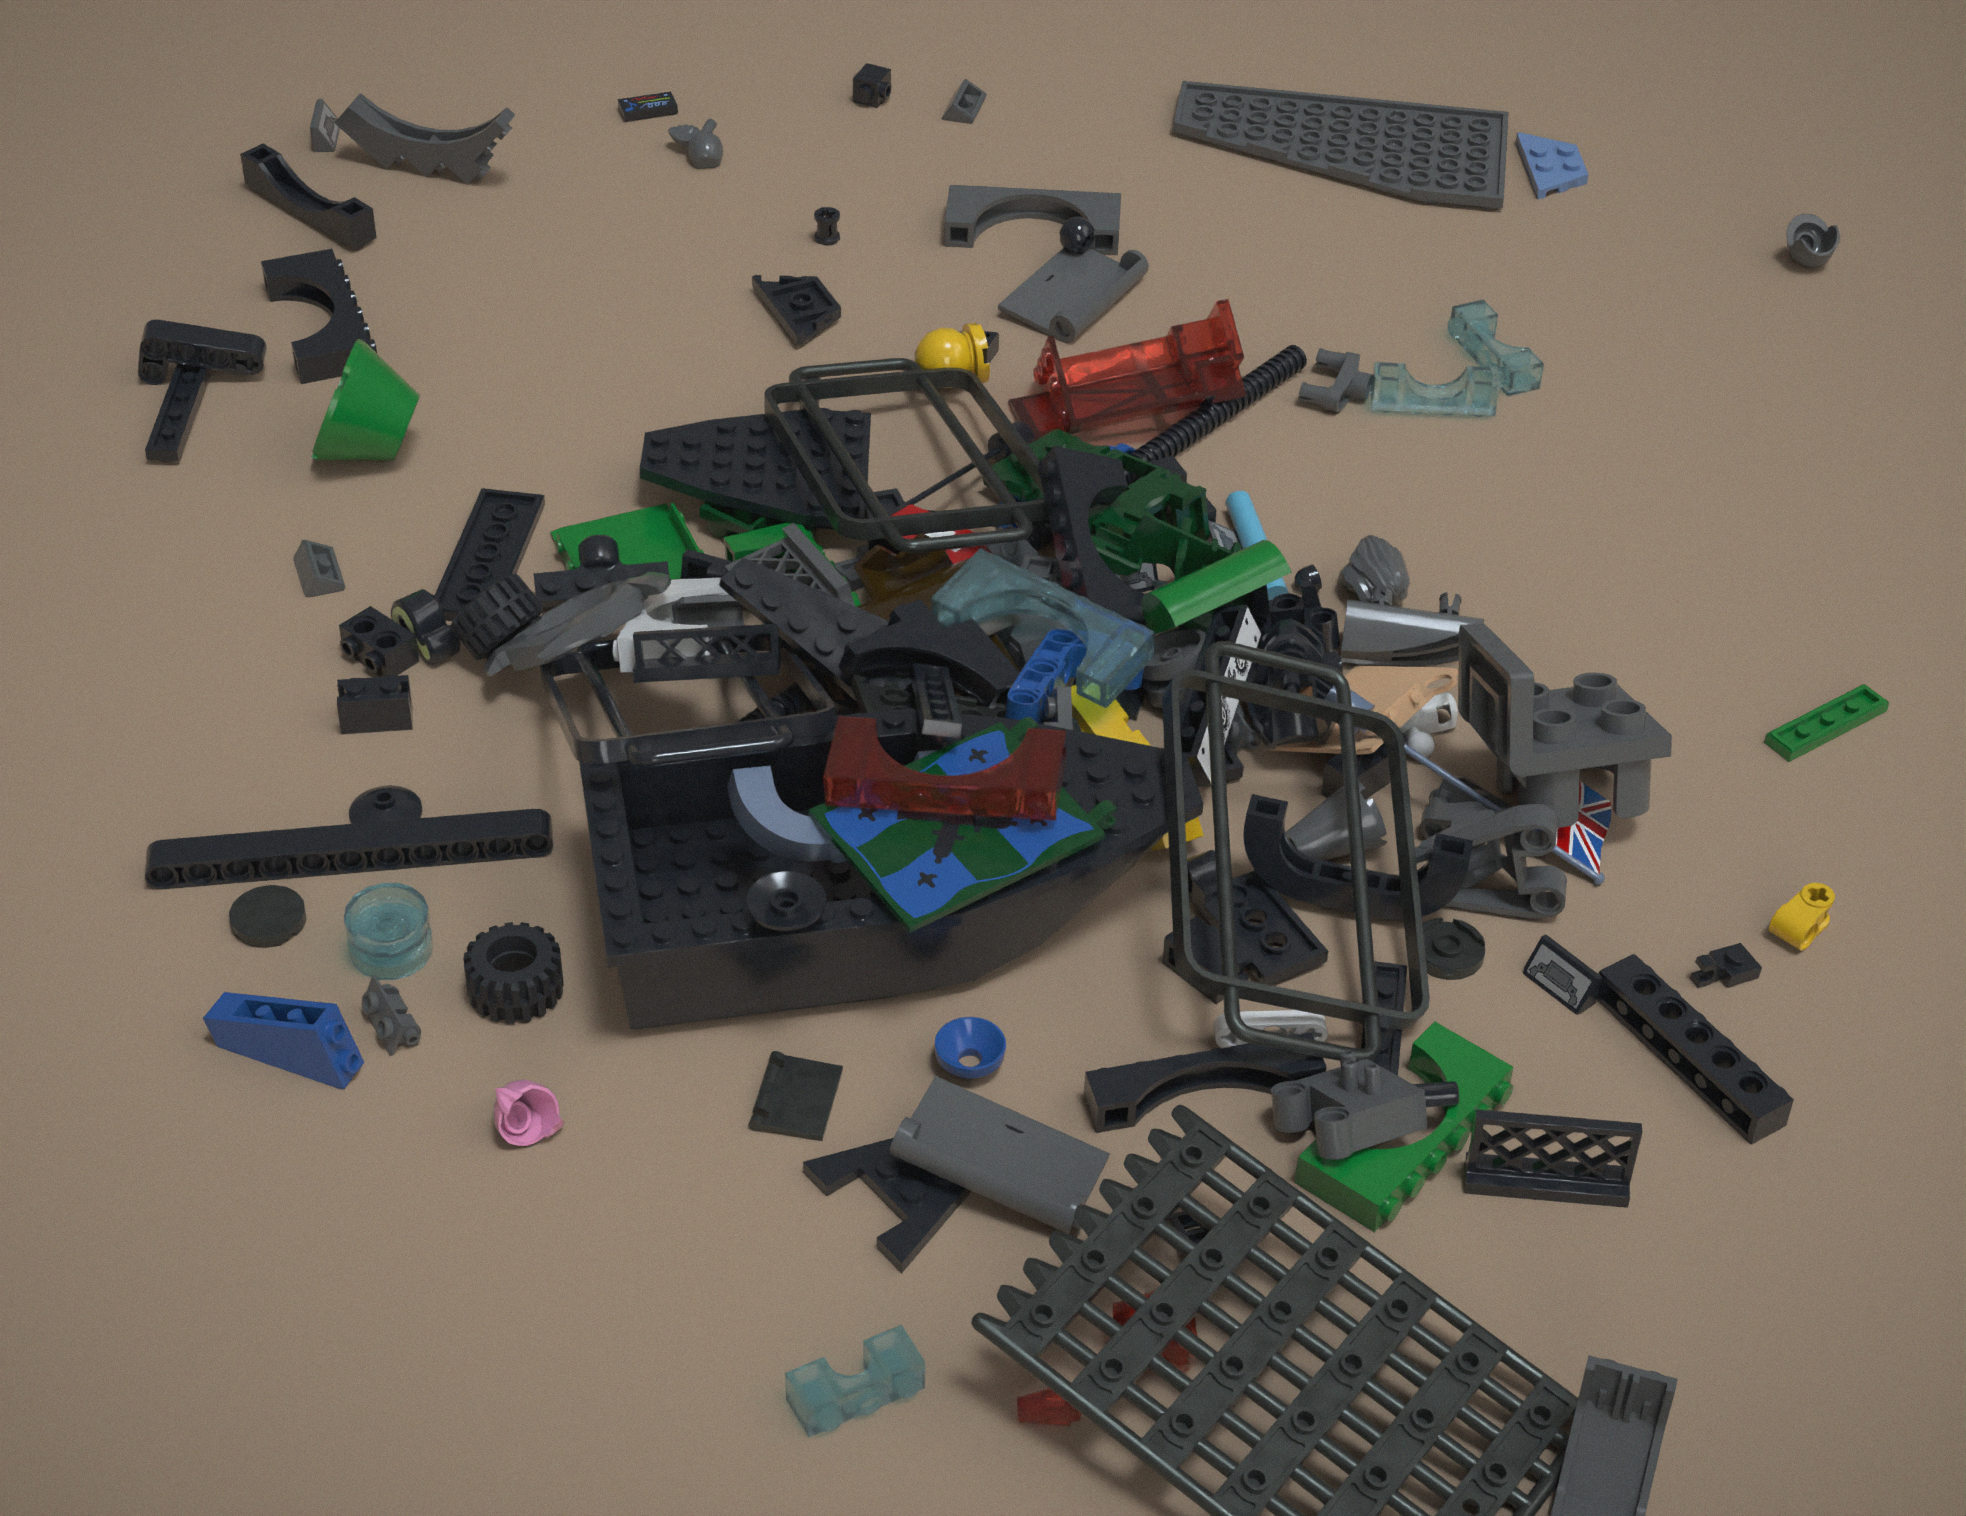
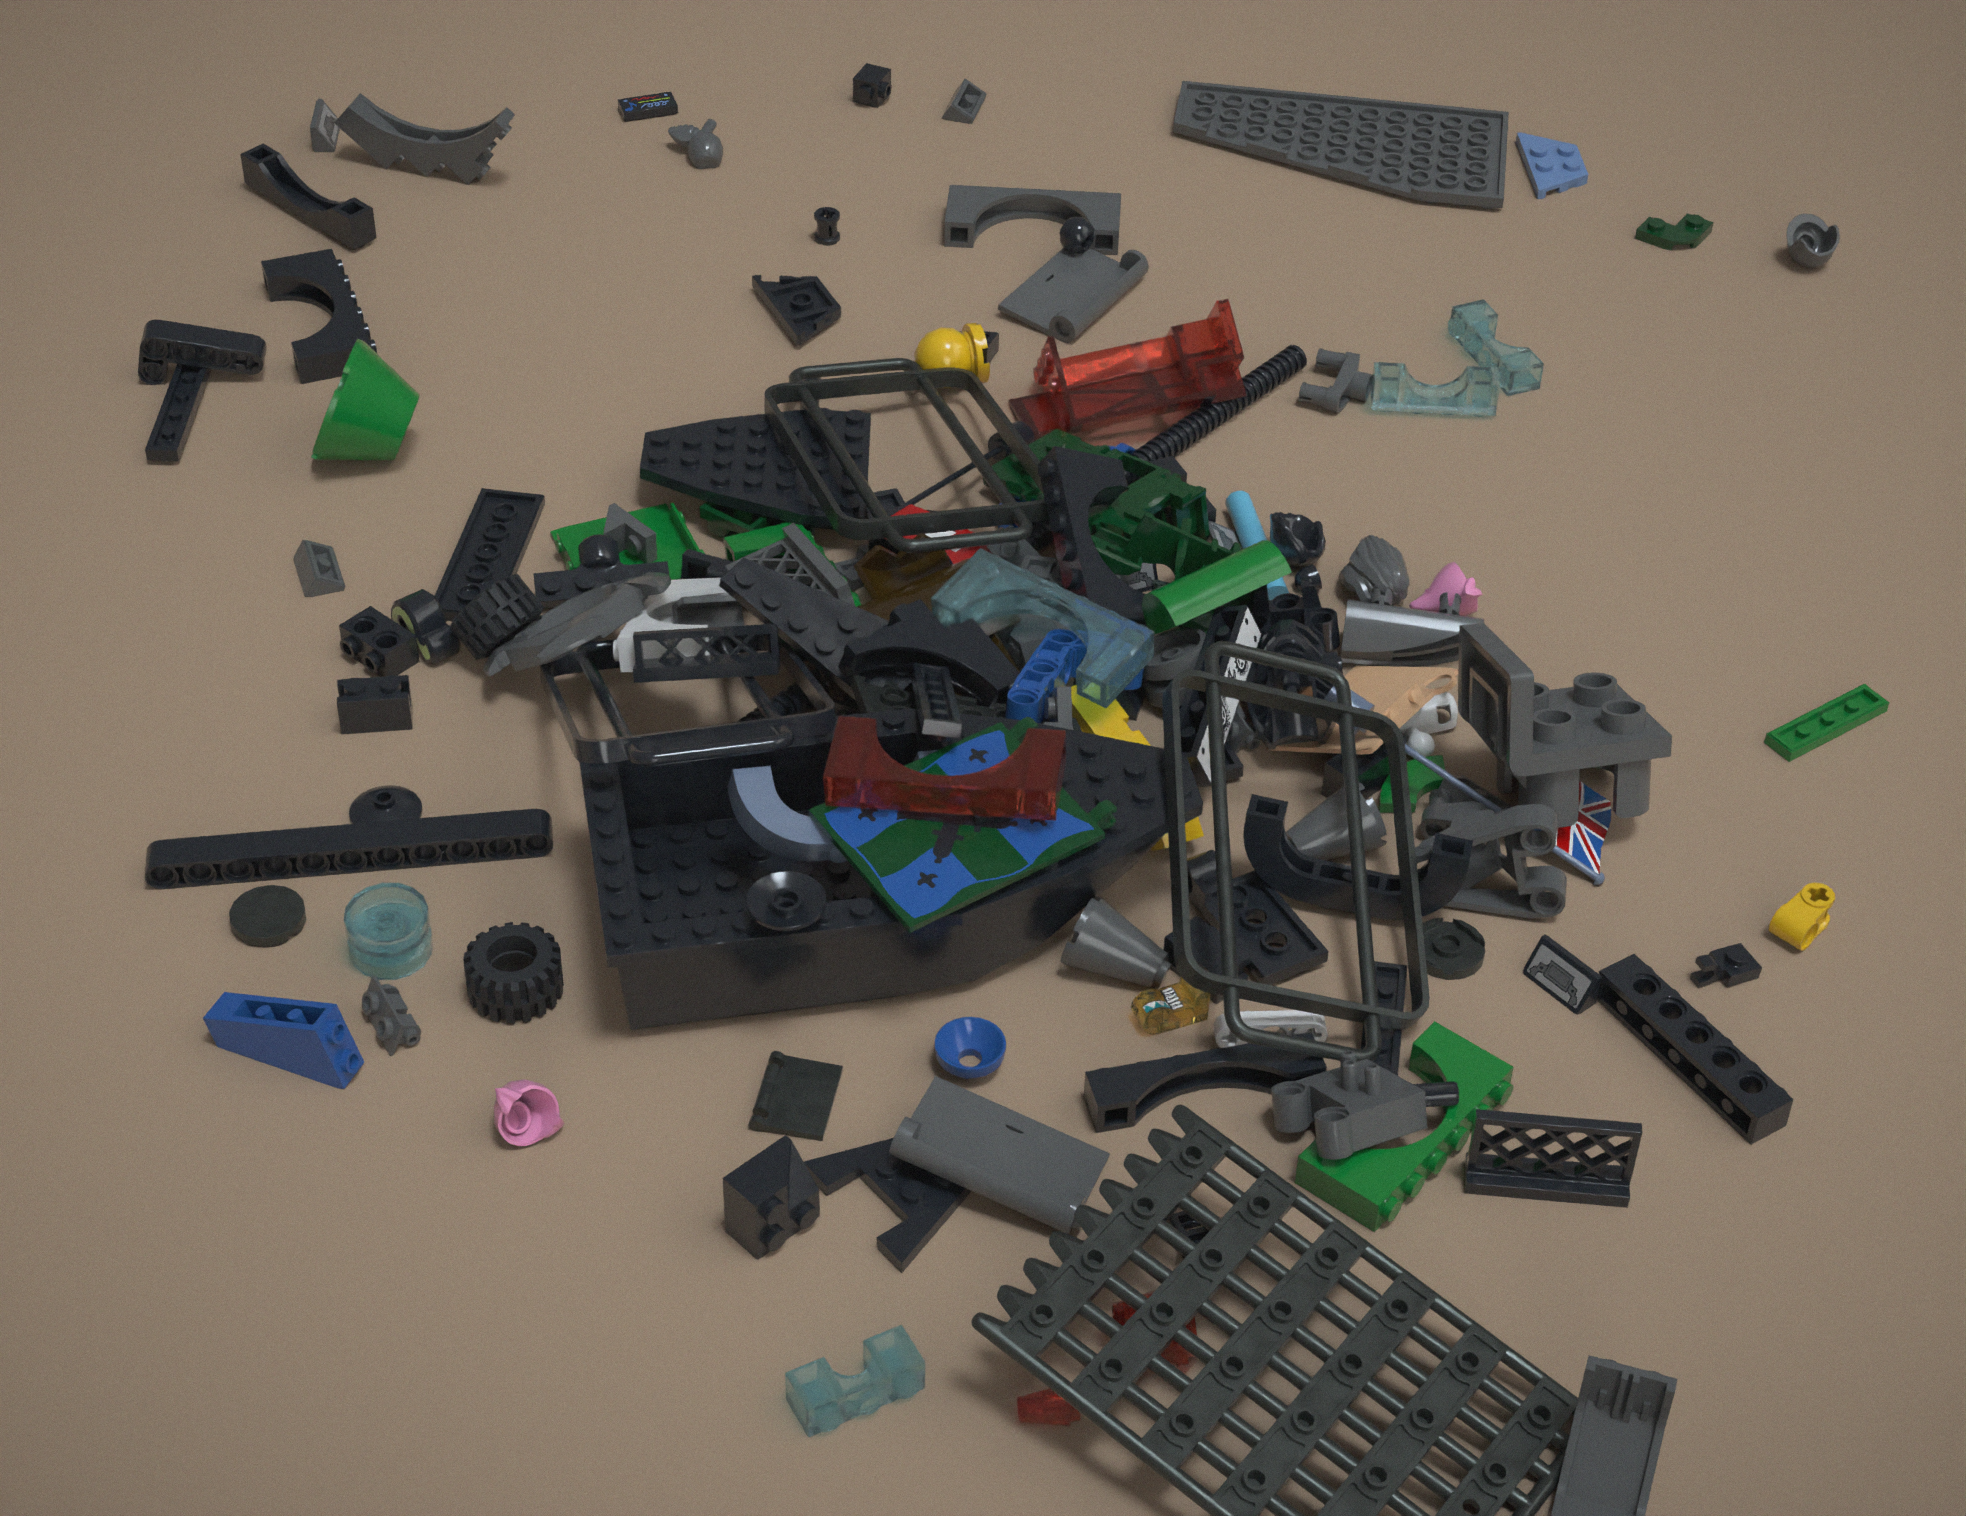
(630, 534): none -> dark grey slope
(770, 1199): none -> black slope
(1114, 947): none -> dark grey cone
(1170, 1007): none -> clear yellow leg
(1297, 538): none -> black hair
(1420, 780): none -> green tile
(1453, 581): none -> bright pink hat
(1689, 230): none -> dark green plate

